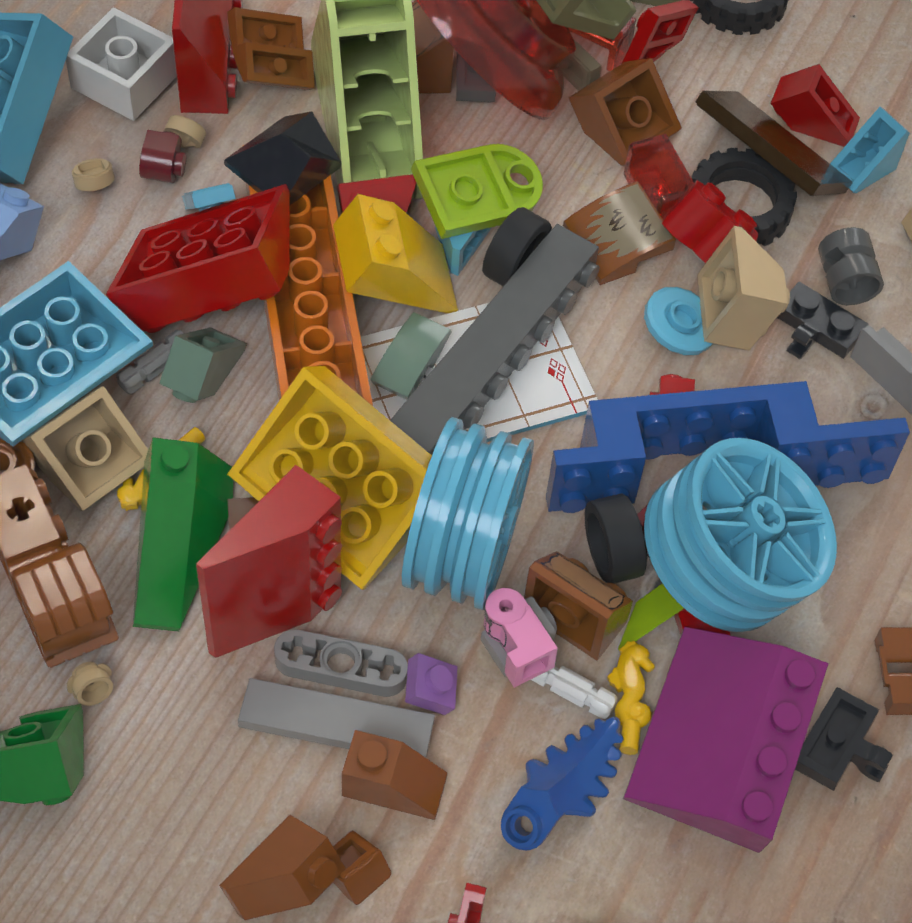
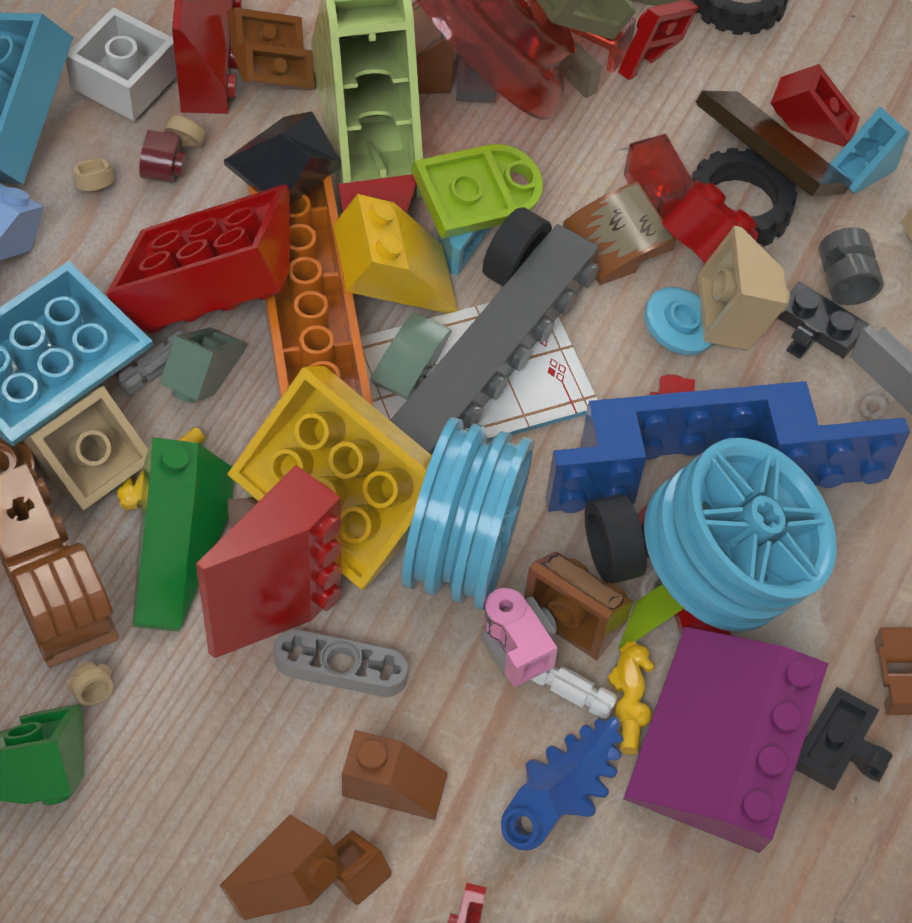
(208, 197): medium azure plate -> none
(329, 717): light grey tile -> none
(431, 684): medium lavender plate -> none
(625, 108): dark orange slope -> none

